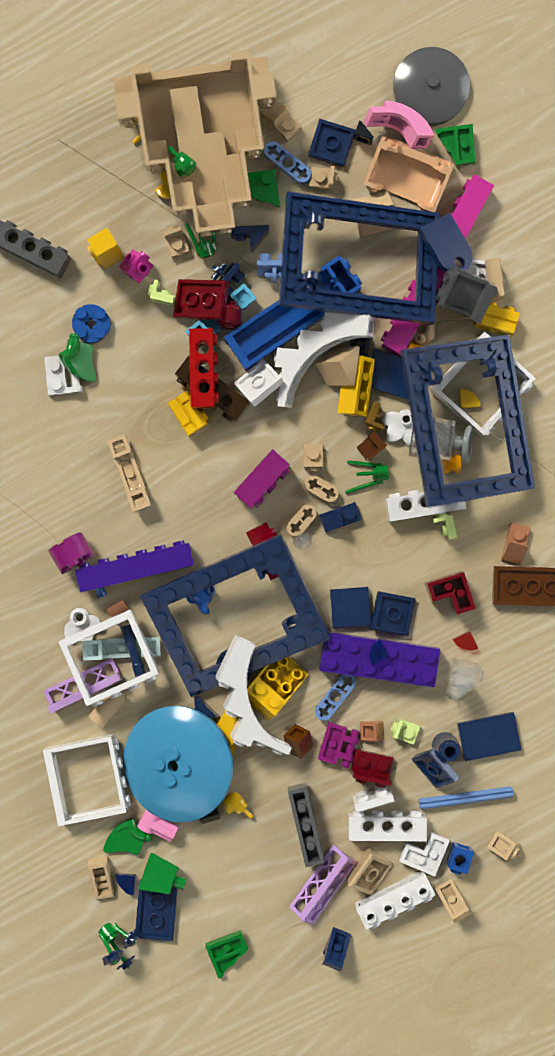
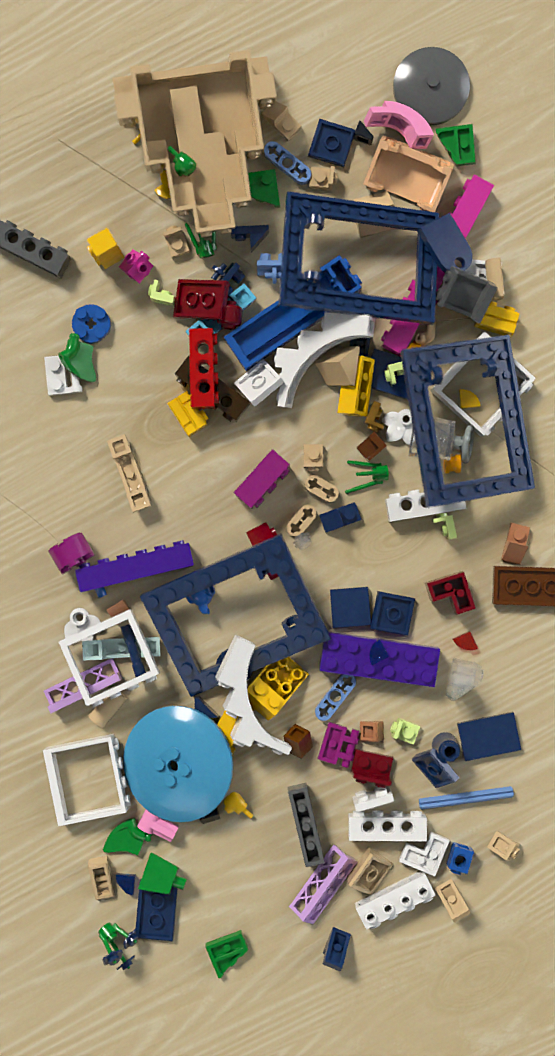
(391, 369): none -> yellowish green bracket

